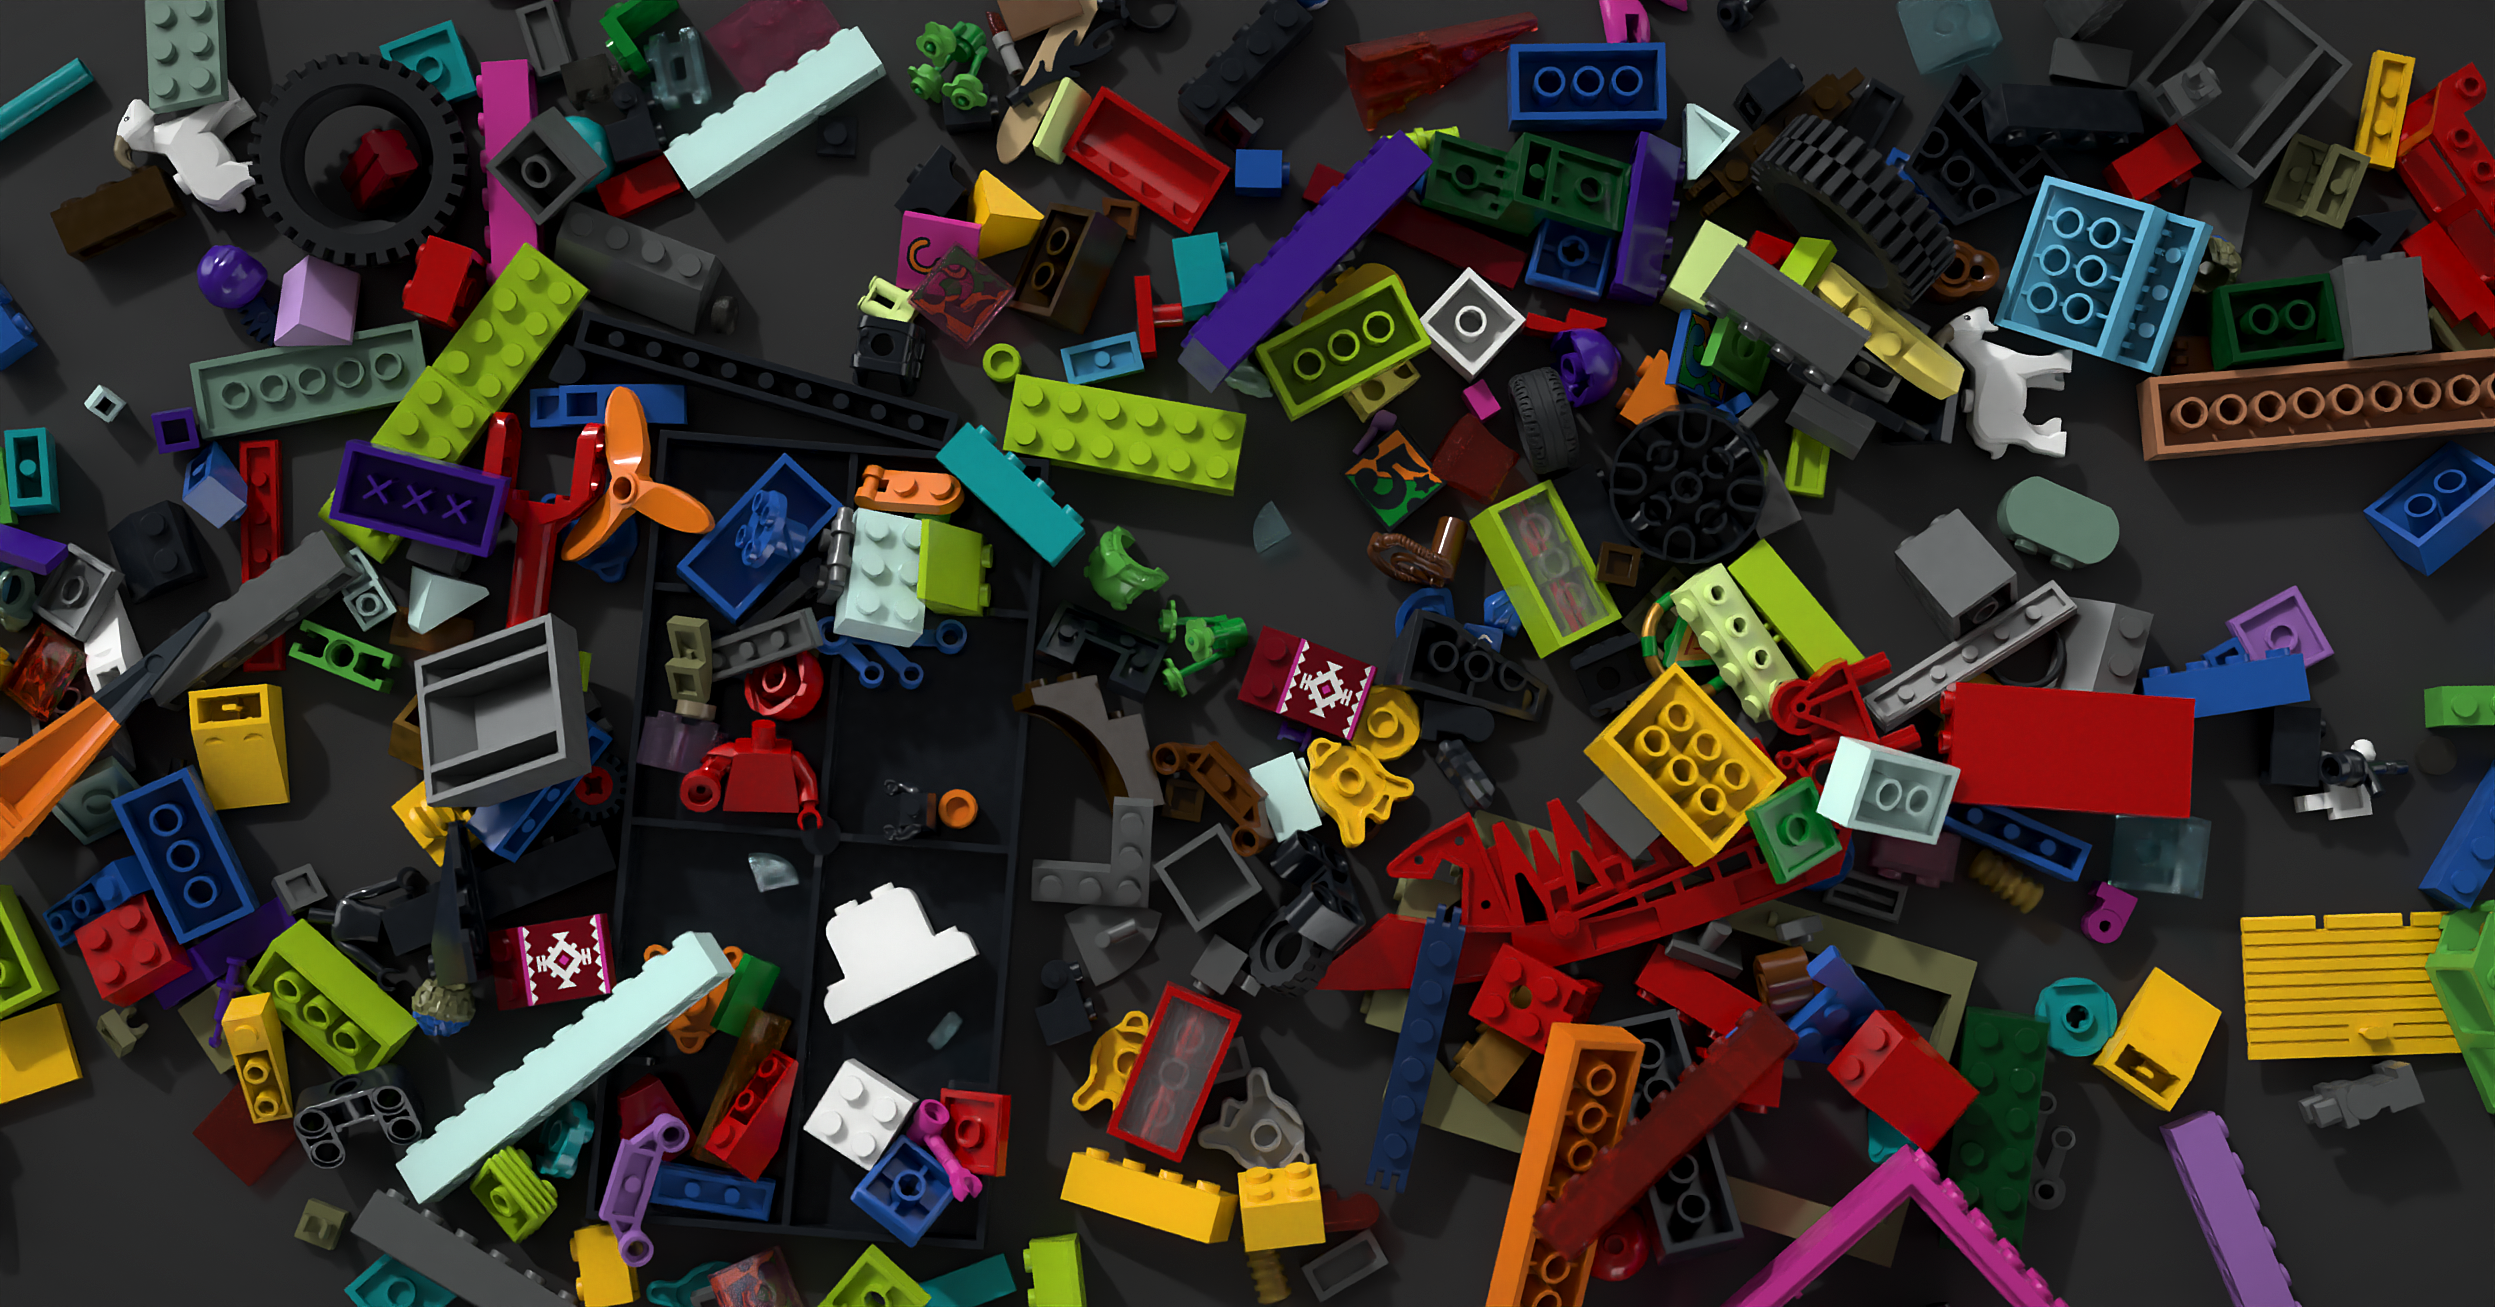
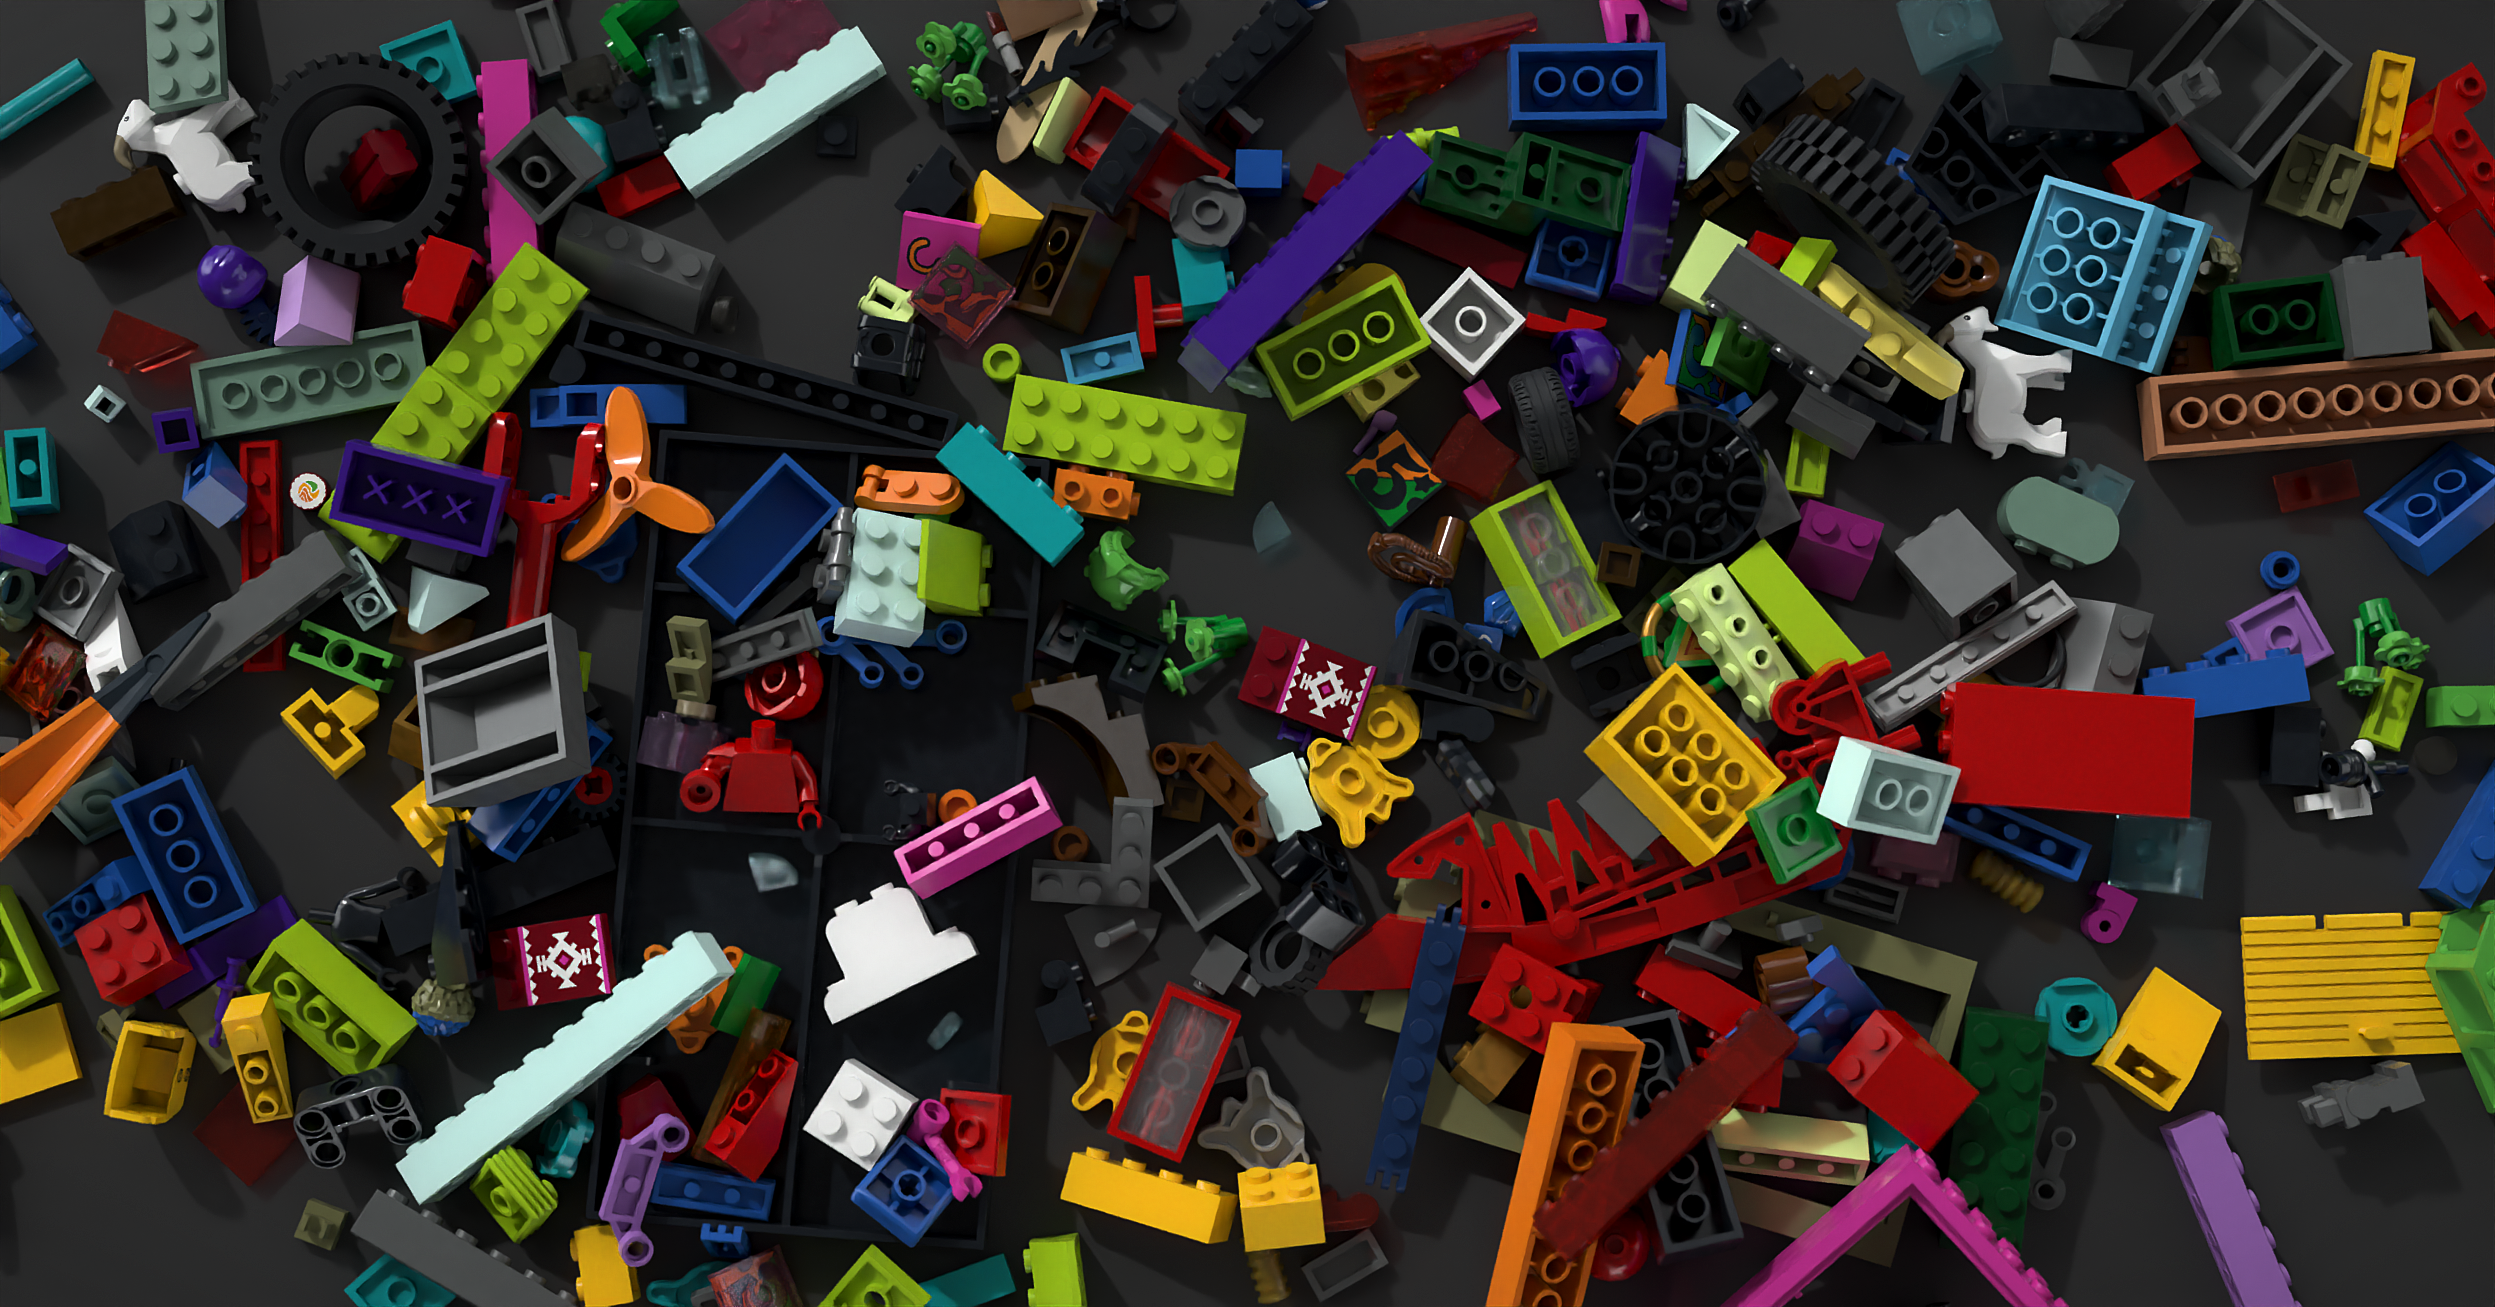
(141, 345): none -> clear red slope
(150, 1072): none -> yellow piece
(241, 745): yellow slope -> none
(299, 889): dark grey plate -> none
(309, 491): none -> tile
(331, 728): none -> yellow brick
(734, 1245): none -> blue tile
(770, 531): blue plate -> none
(978, 838): none -> dark pink brick
(1070, 844): none -> reddish brown tile
(1096, 496): none -> orange brick
(1129, 157): none -> black brick
(1207, 214): none -> dark grey tile
(1787, 1137): none -> yellowish green brick
(1832, 549): none -> magenta slope
(2100, 485): none -> clear light blue plate
(2291, 570): none -> blue plate
(2316, 486): none -> clear red slope
(2391, 709): none -> lime tile
(2394, 647): none -> plant

